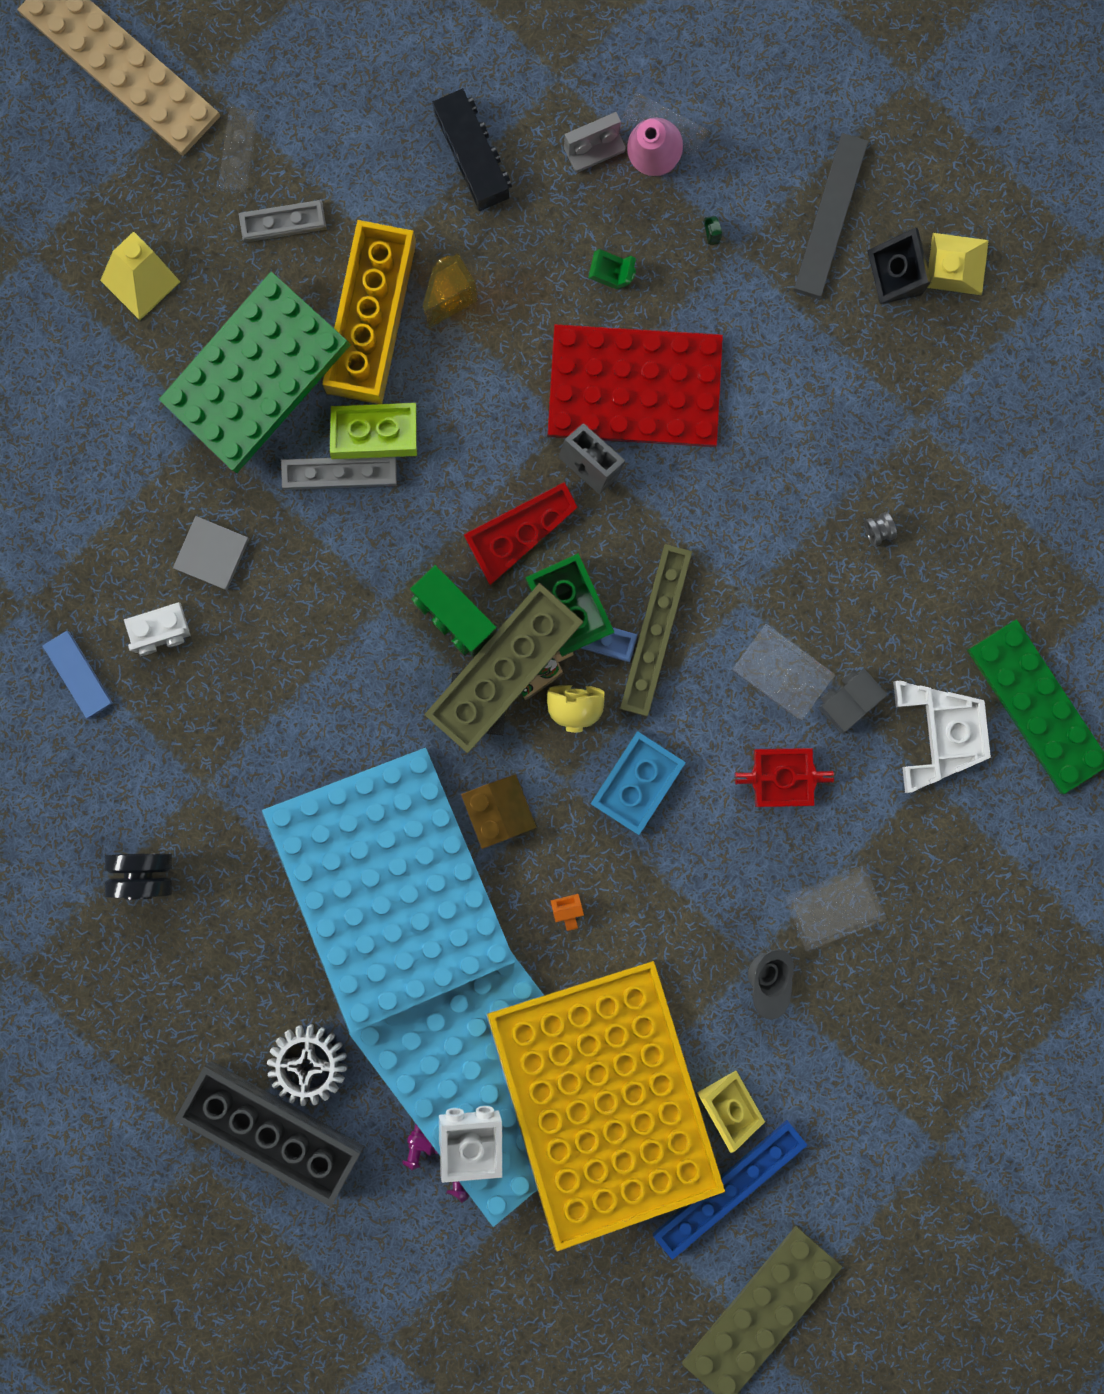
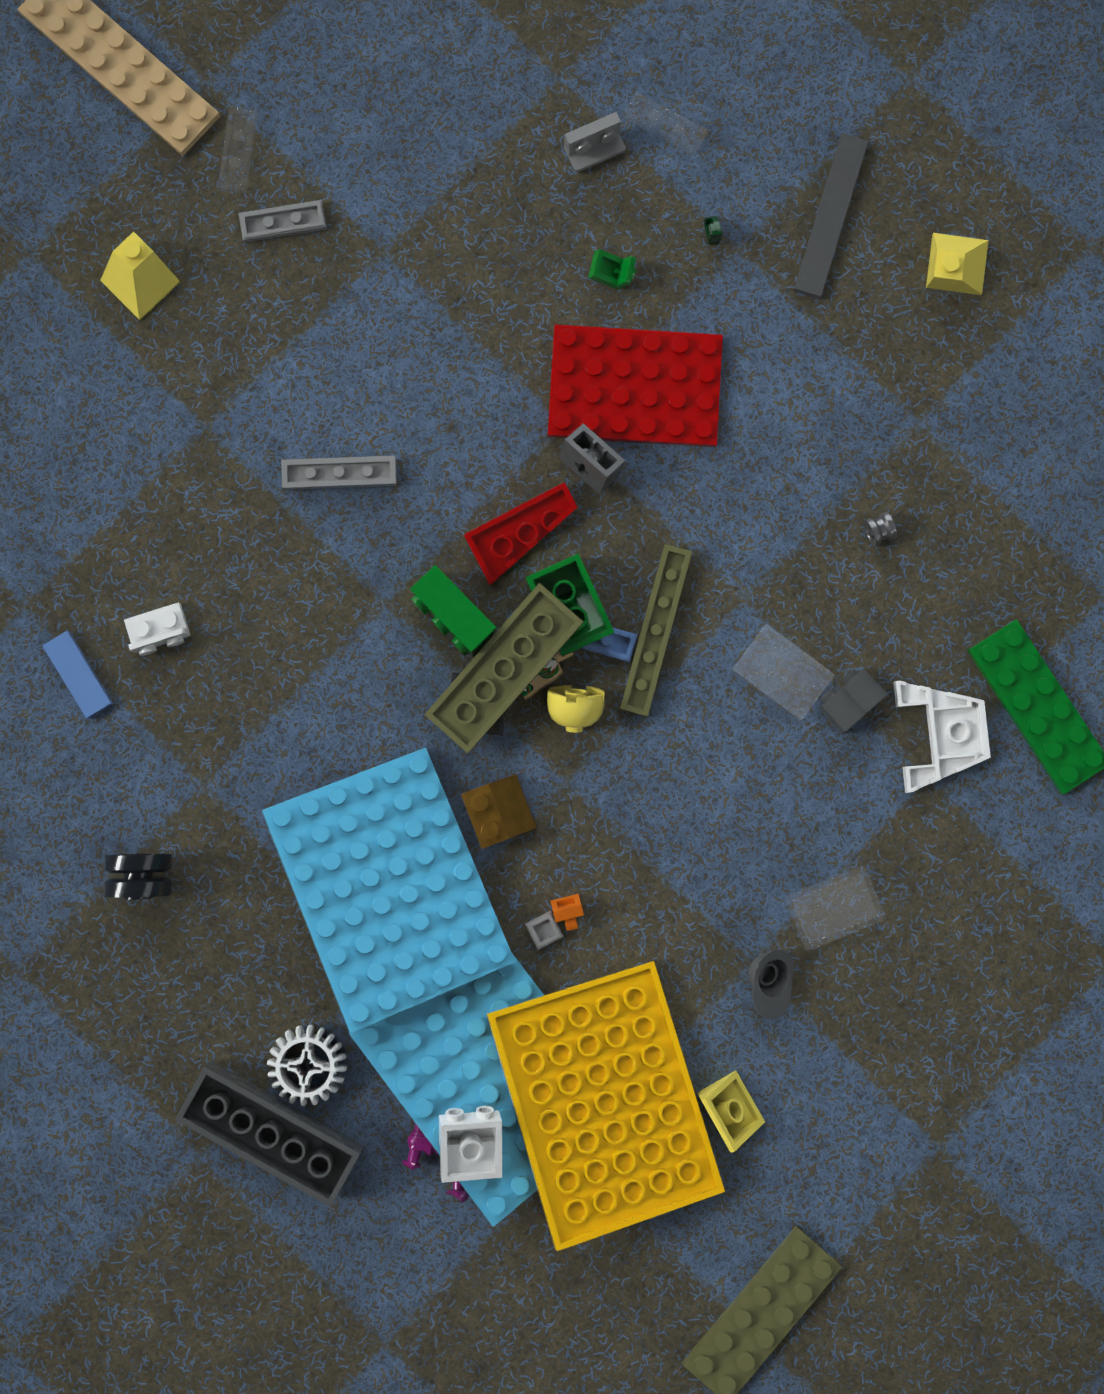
(211, 553): light grey tile -> none
(254, 372): green plate -> none
(371, 310): yellow brick -> none
(373, 431): lime plate -> none
(449, 290): clear yellow slope -> none
(471, 149): black brick -> none
(544, 930): none -> light grey tile
(638, 783): dark azure plate -> none
(655, 146): bright pink cone -> none
(738, 1183): blue plate -> none
(784, 777): red plate -> none
(899, 267): black slope -> none

